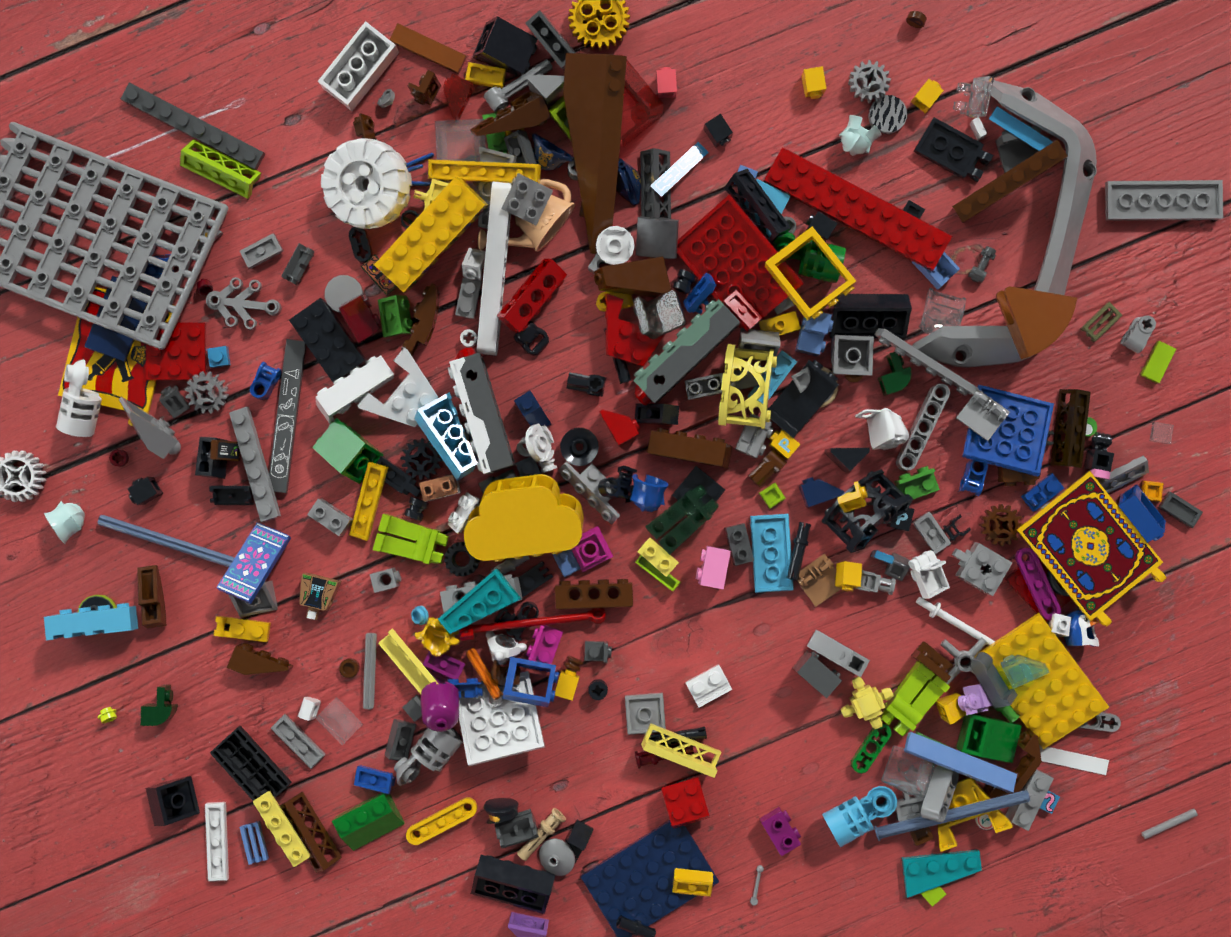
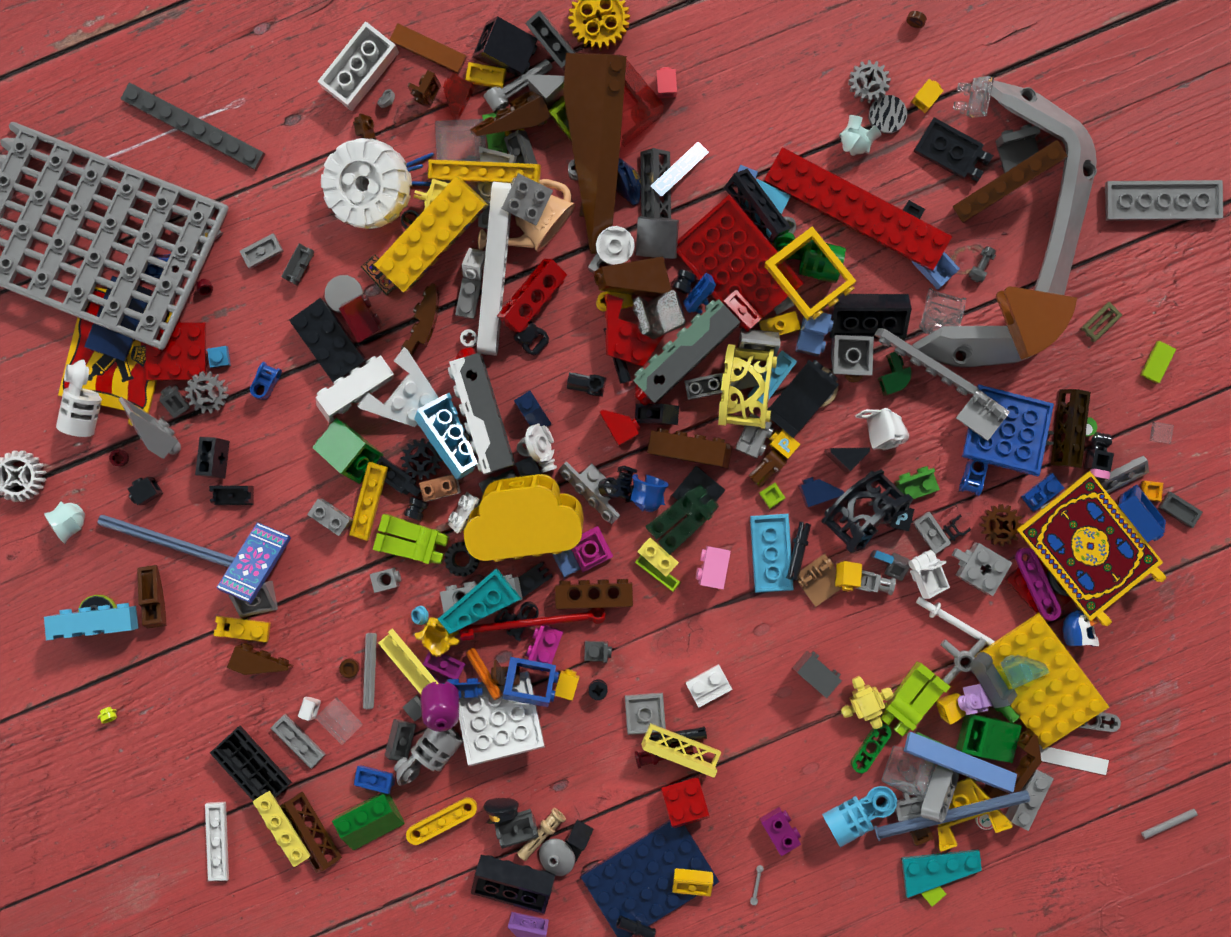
(158, 713): dark green brick -> none
(172, 801): black slope -> none
(216, 169): lime fence -> none
(225, 450): tile -> none
(240, 303): light grey plant -> none
(249, 855): medium blue tile -> none
(255, 464): light grey plate -> none
(287, 414): dark grey tile -> none
(317, 593): torso -> none
(356, 245): black beam -> none
(395, 315): bright green bracket -> none
(503, 647): white rock -> none
(510, 564): light grey pin -> none
(548, 154): dark blue hat -> none
(573, 663): reddish brown bush -> none
(577, 436): black dish -> none
(718, 131): black brick -> none
(739, 544): dark grey brick -> none
(802, 379): light grey tile -> none
(814, 82): yellow brick -> none
(822, 224): black brick -> none
(838, 653): light grey slope -> none
(853, 500): yellow bracket -> none
(930, 422): light grey beam -> none
(933, 661): reddish brown bracket -> none
(978, 128): white tile -> none
(1010, 477): reddish brown brick -> none
(1019, 129): dark azure sticker -> none
(1050, 802): tile -> none
(1060, 625): white bracket -> none
(1137, 336): light grey piece -> none

